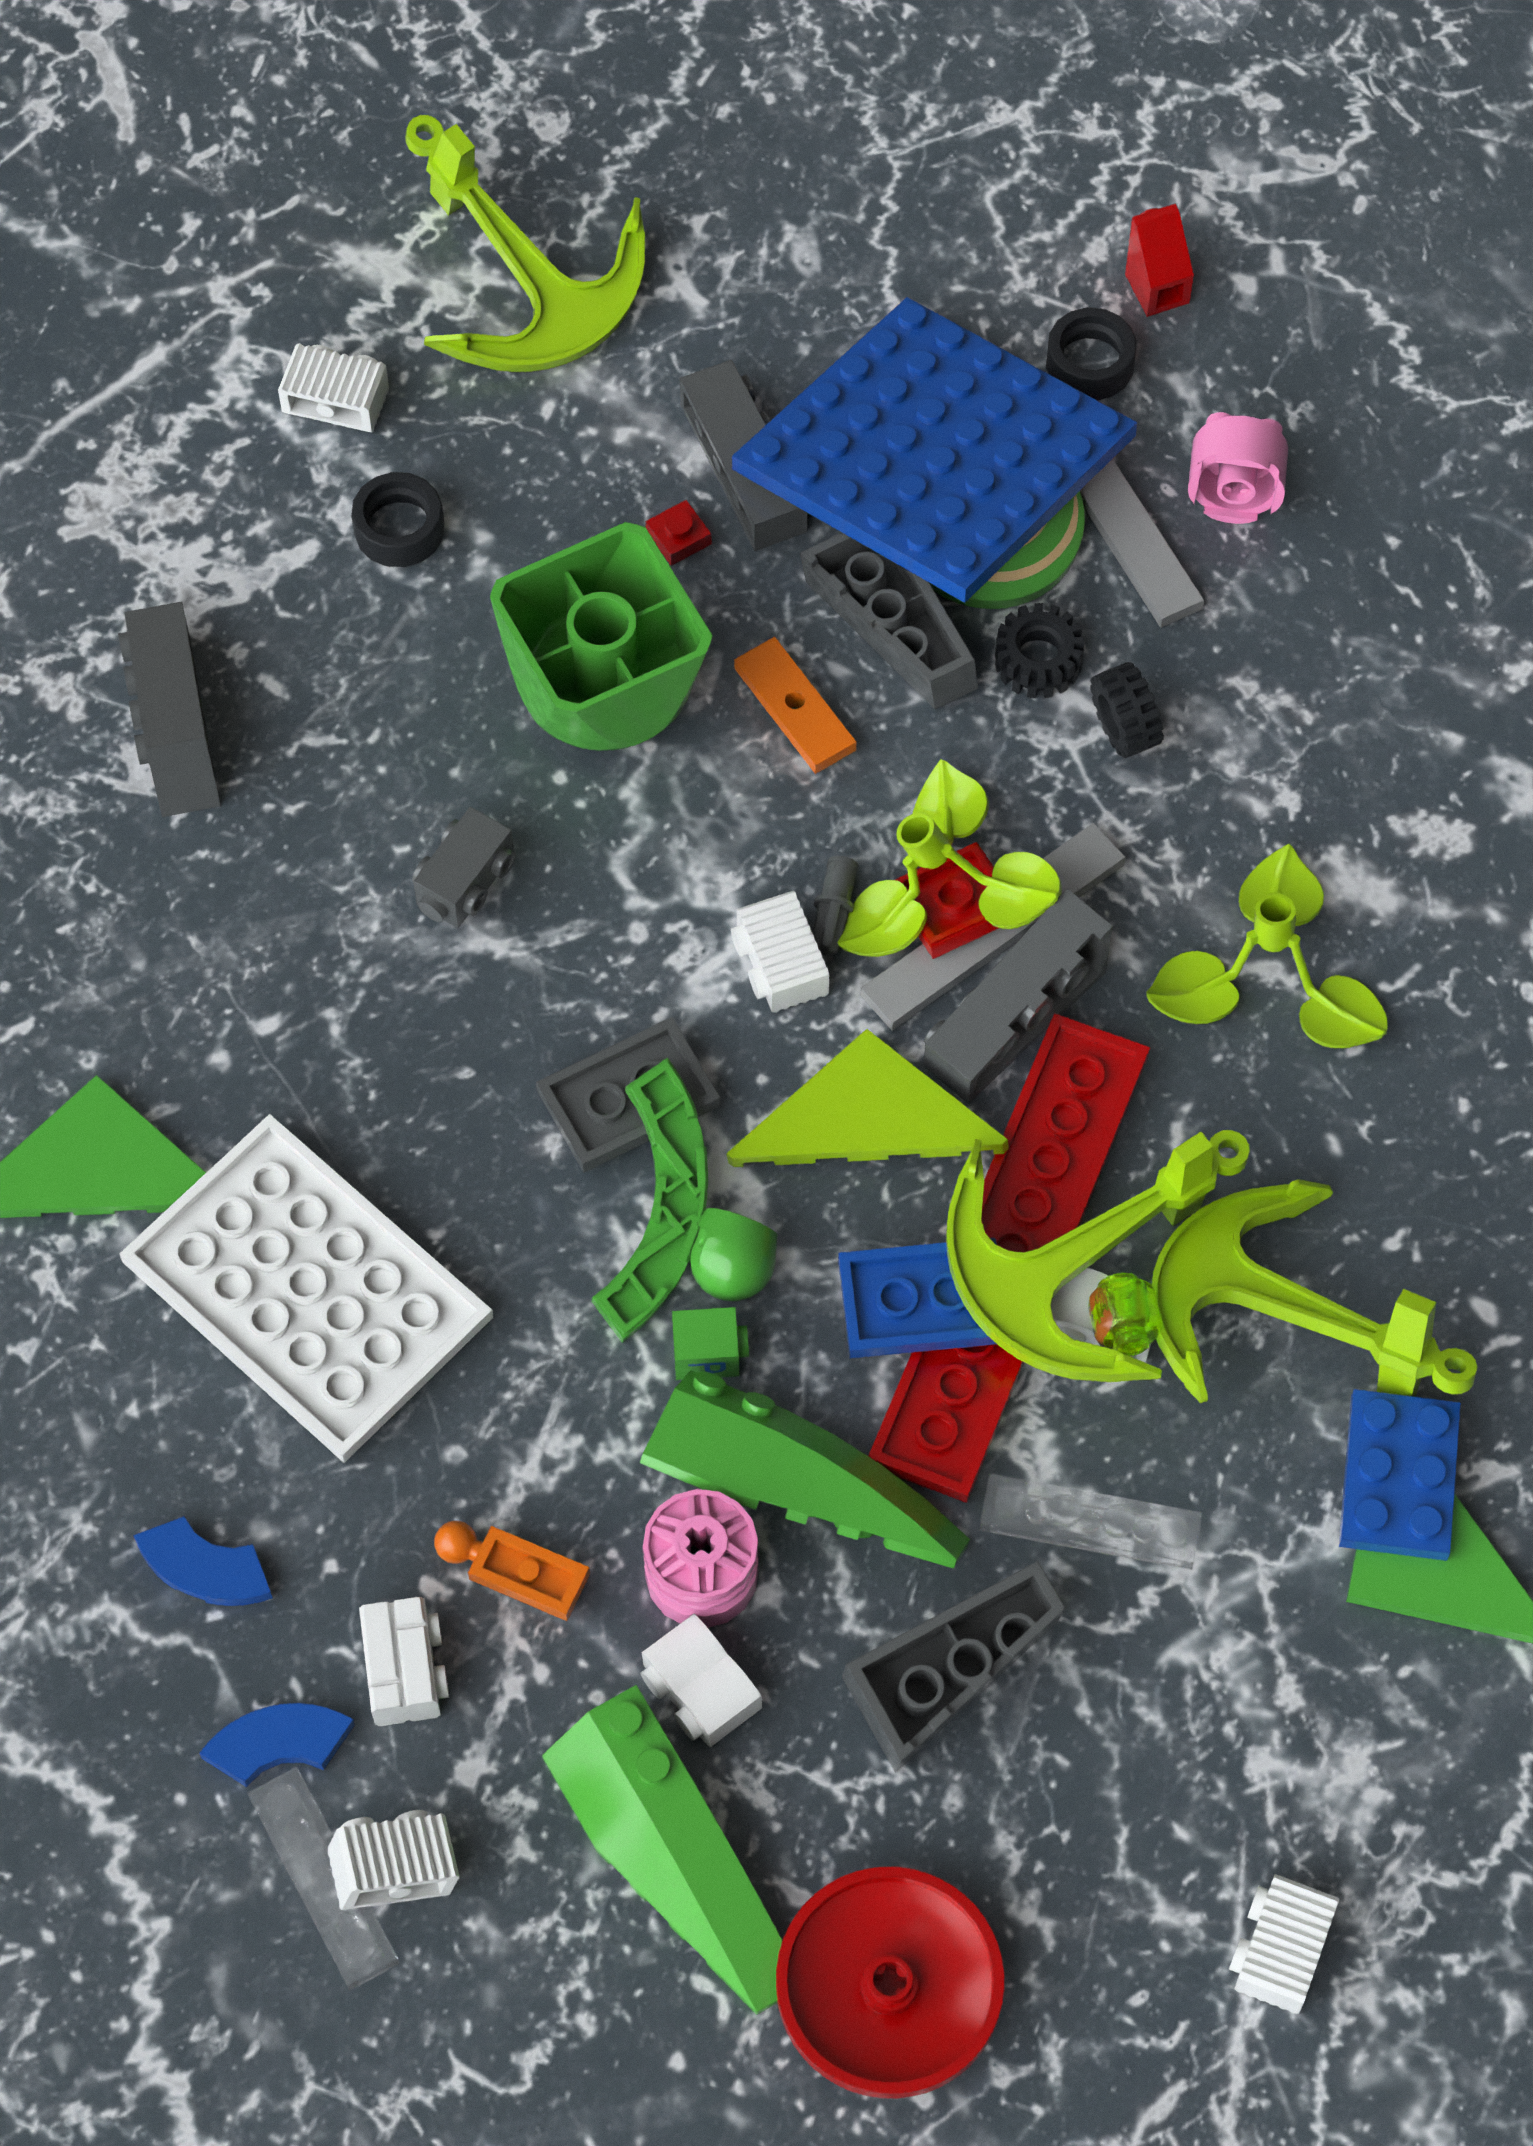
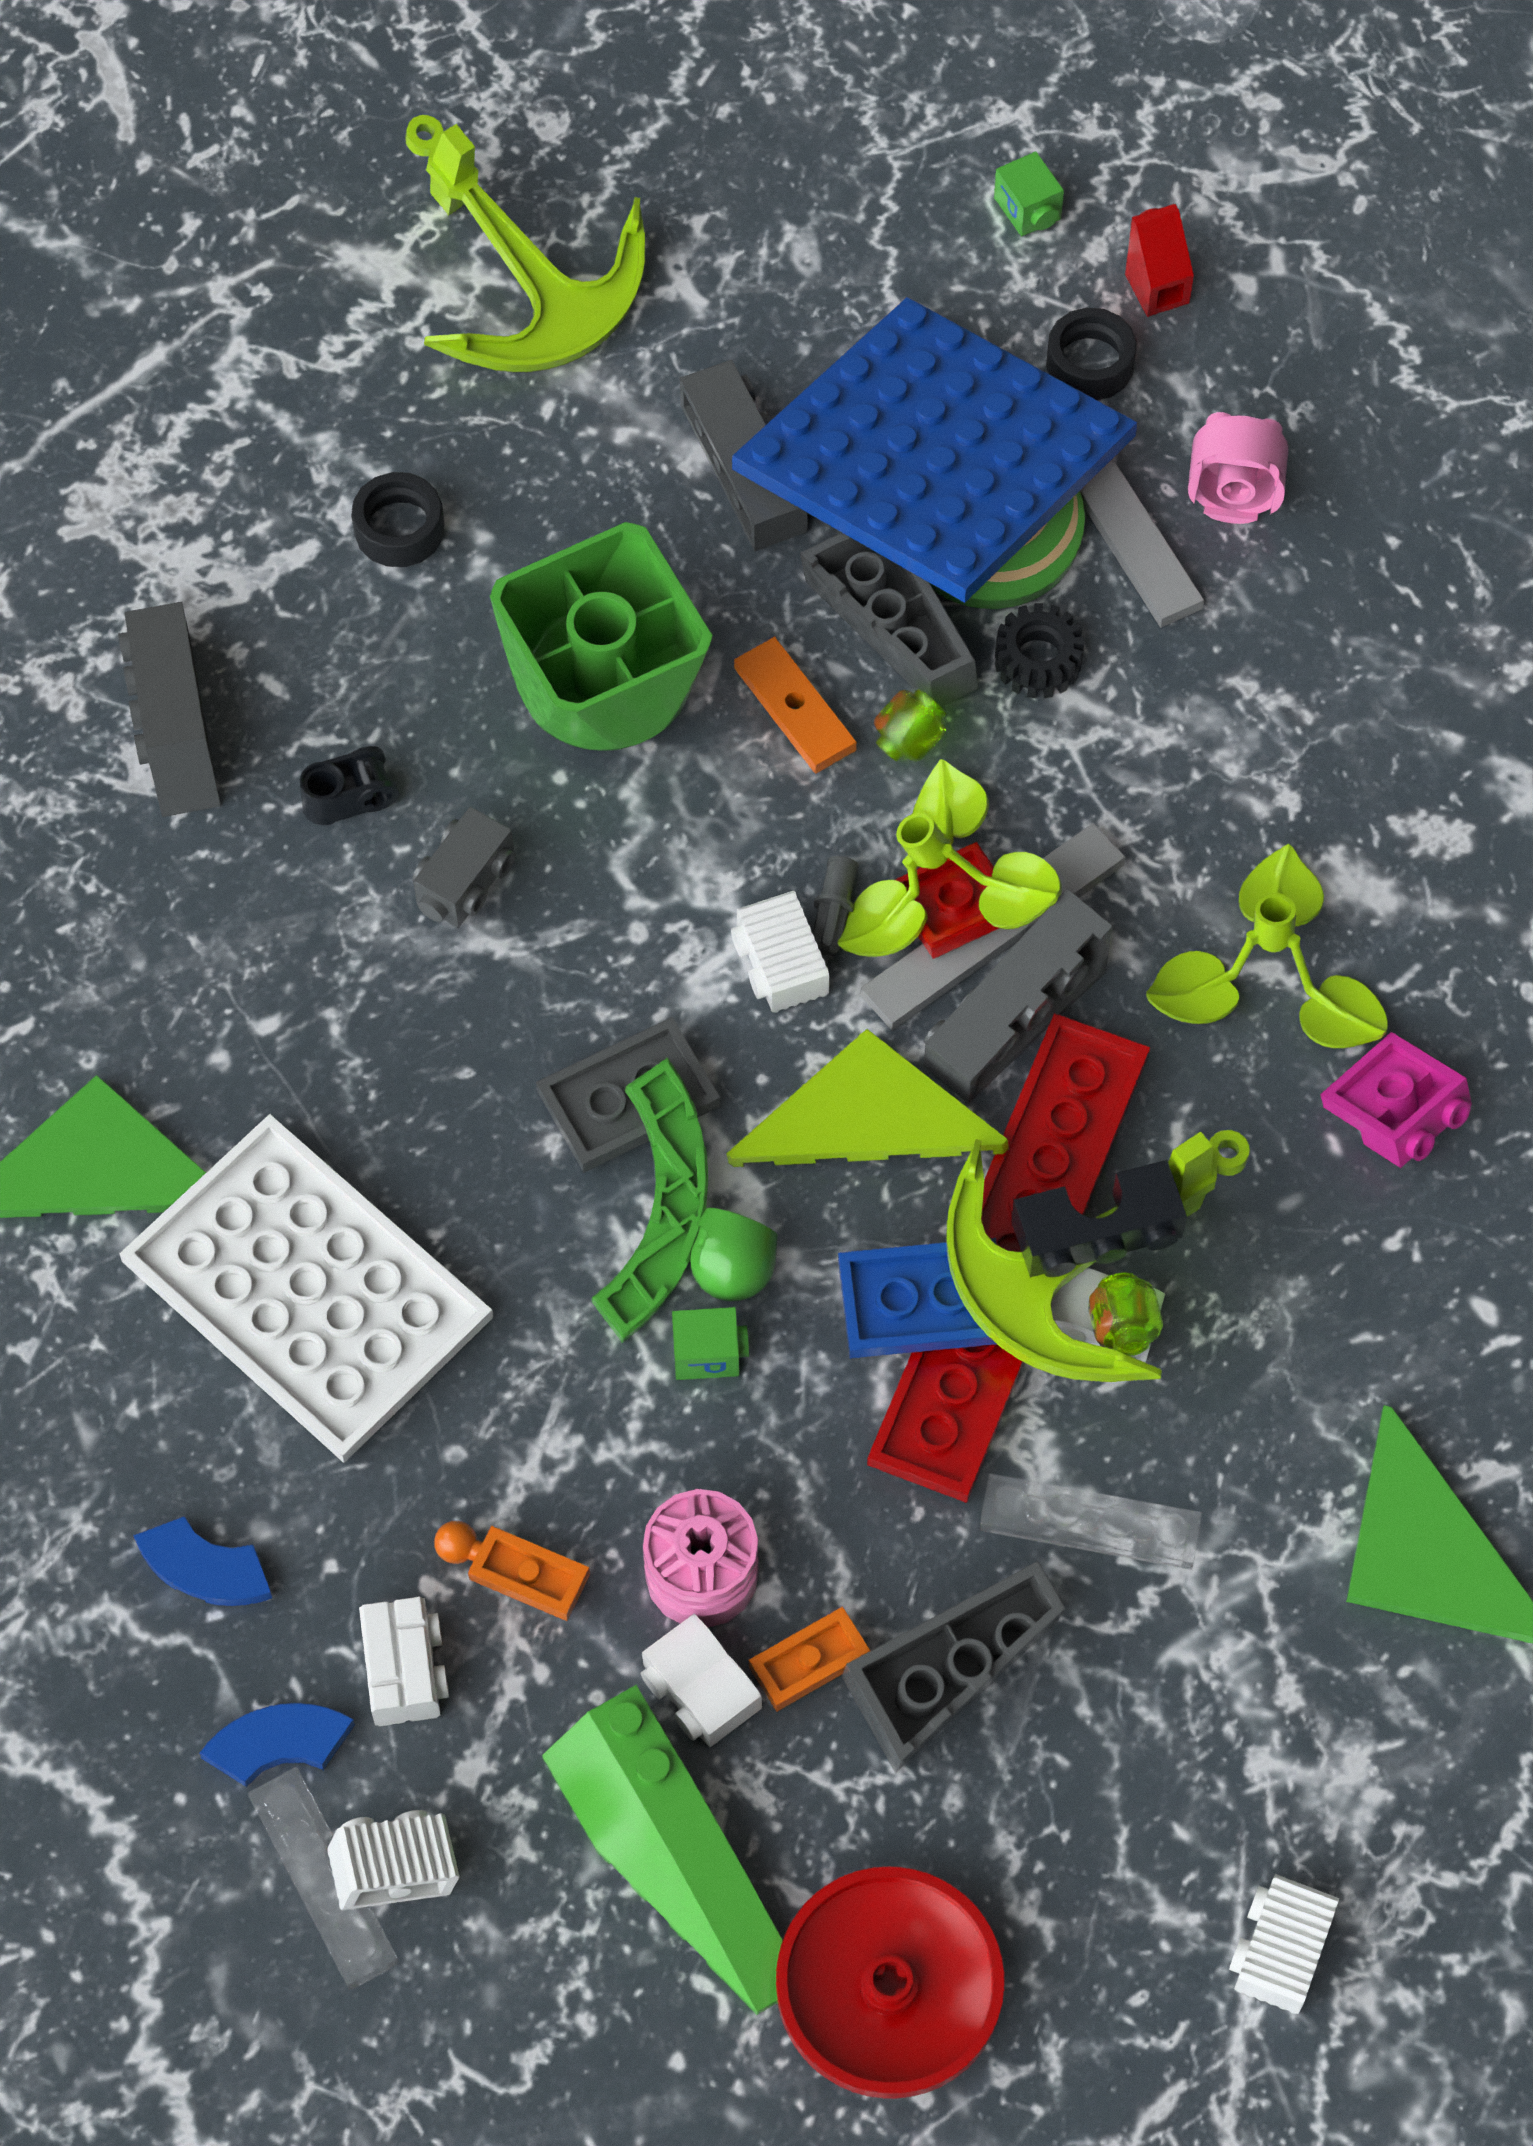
(334, 387): white brick -> none
(350, 786): none -> black piece
(679, 532): red plate -> none
(770, 1455): bright green wedge -> none
(808, 1658): none -> orange plate
(910, 725): none -> clear neon green head
(1028, 194): none -> bright green brick
(1059, 1237): none -> black arch
(1127, 709): black tyre -> none
(1208, 1266): lime piece -> none
(1399, 1100): none -> dark pink plate
(1400, 1475): blue plate -> none

